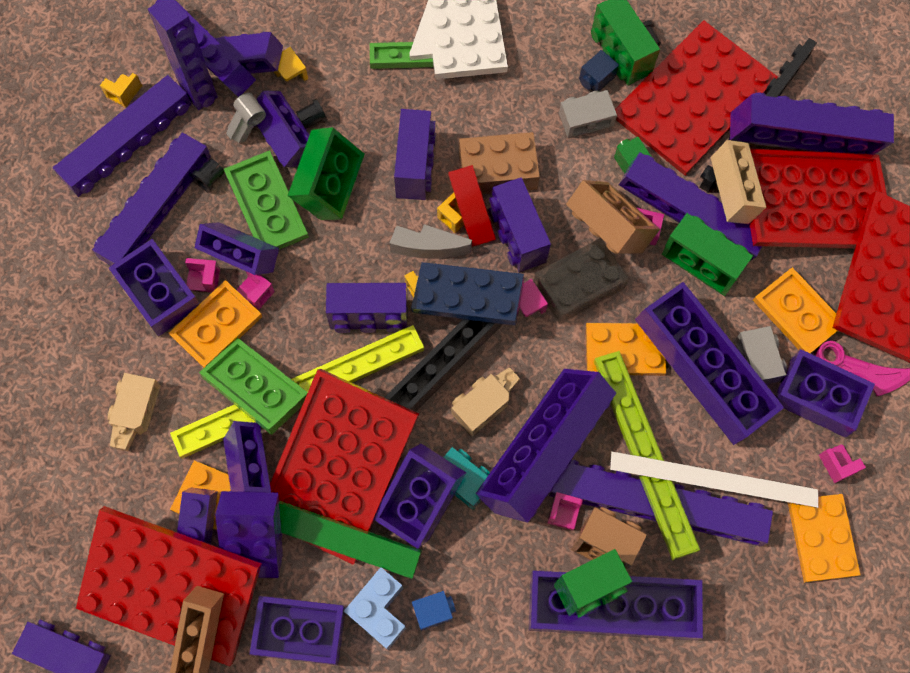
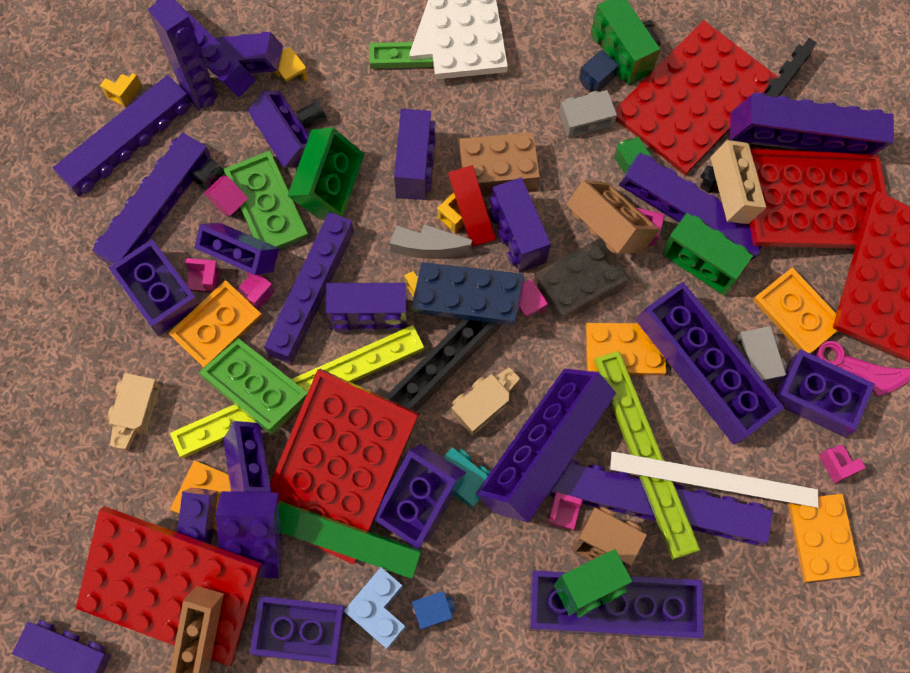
(225, 196): none -> dark pink panel
(248, 115): light grey piece -> none
(309, 288): none -> dark purple brick

